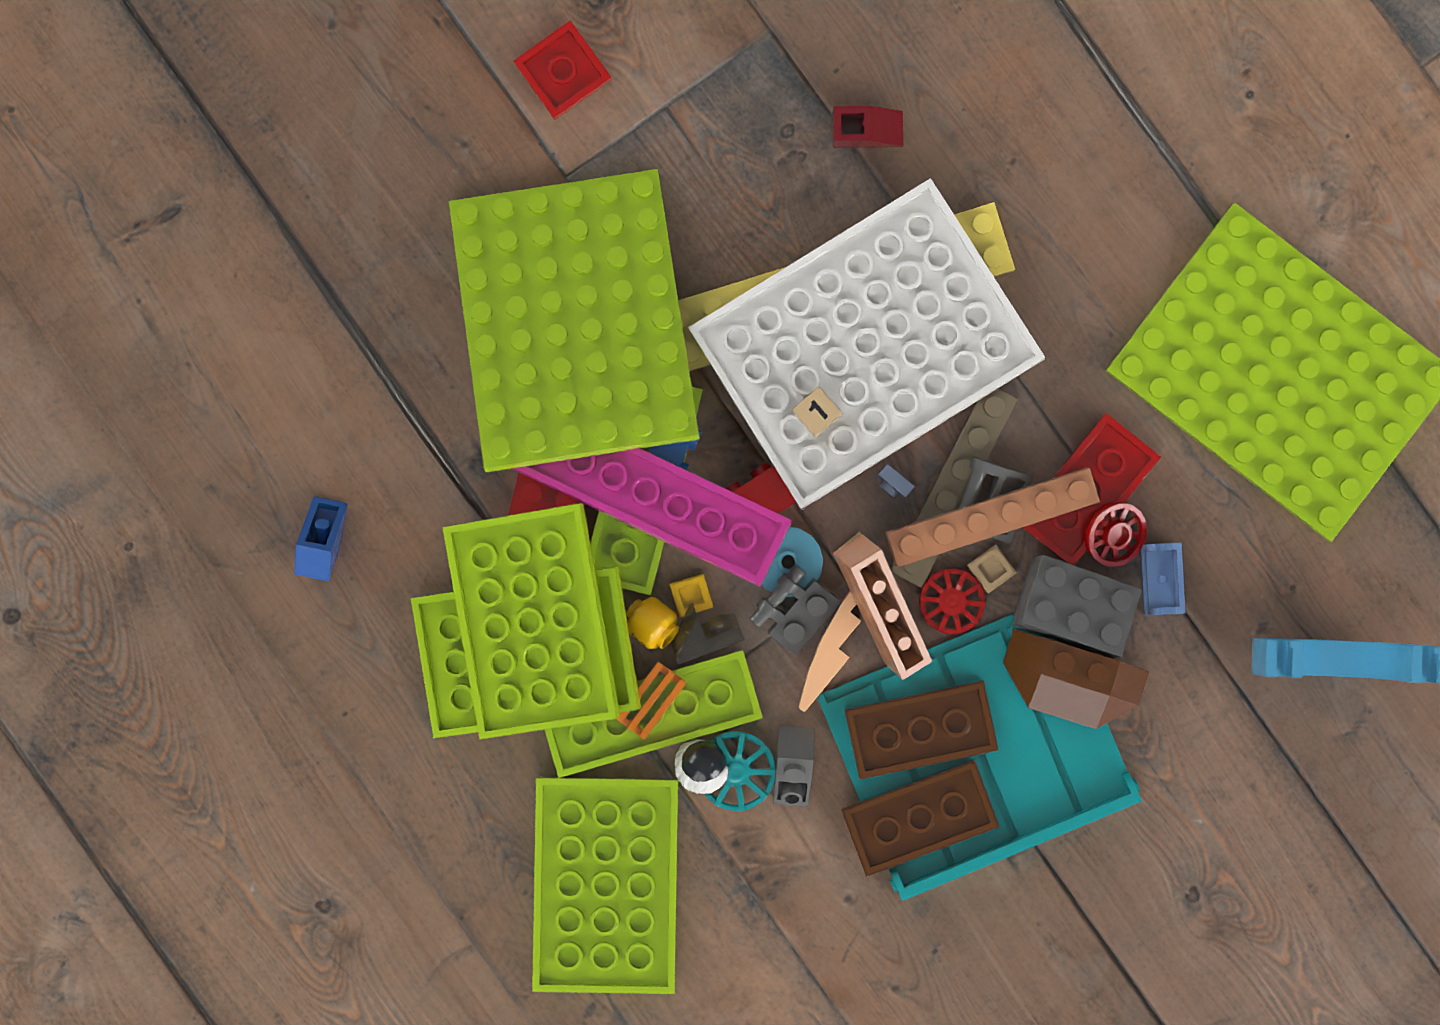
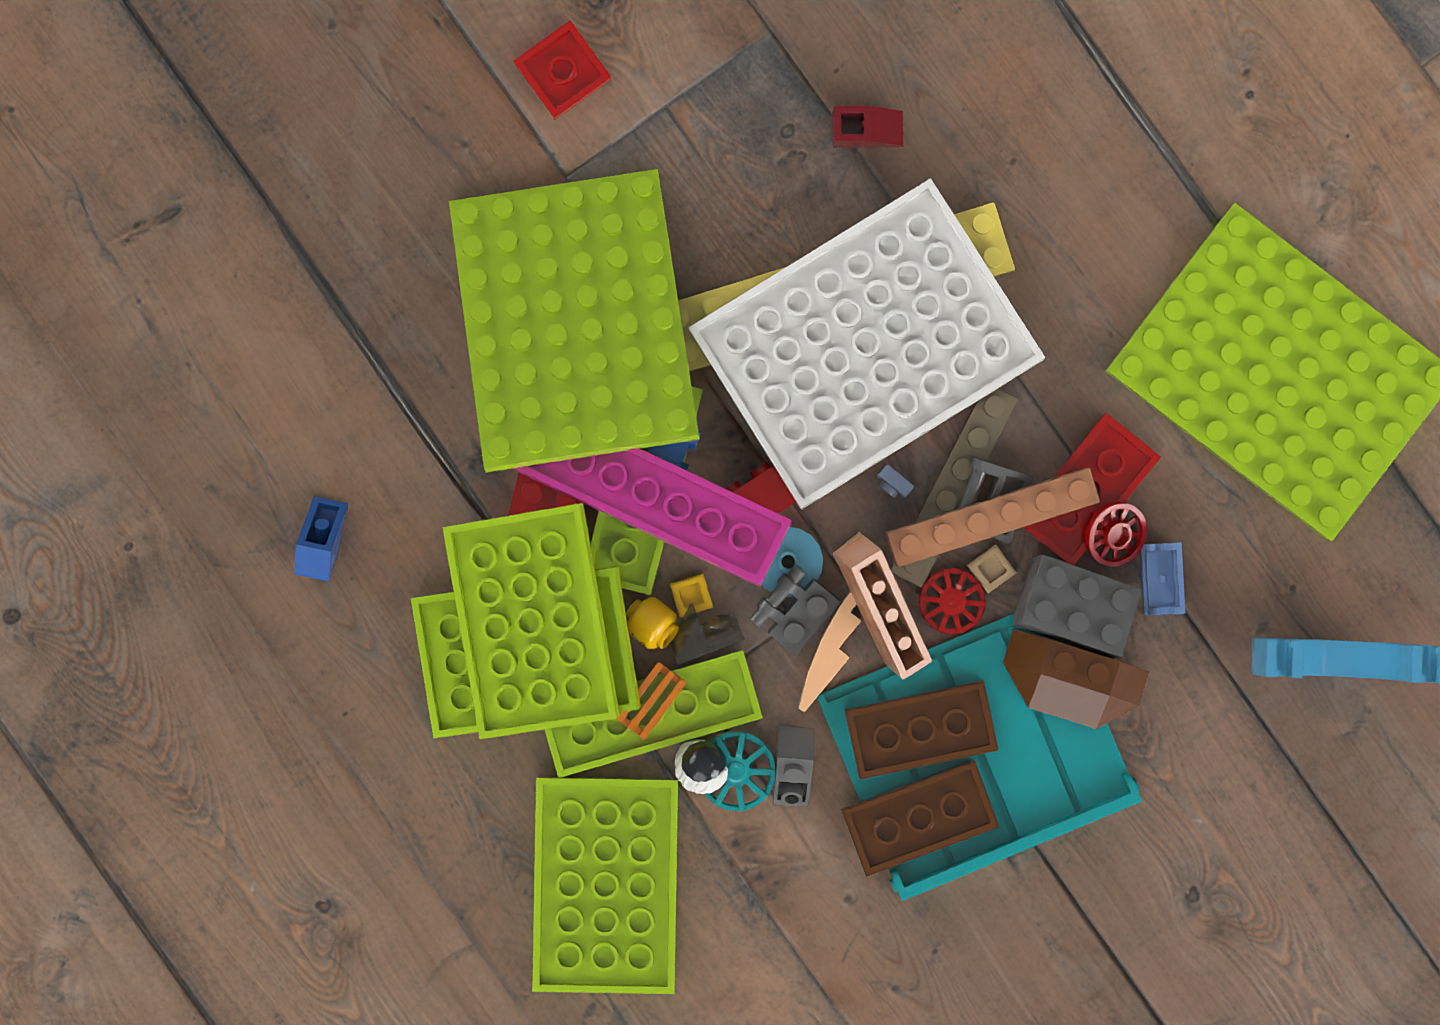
(817, 412): tan tile -> none

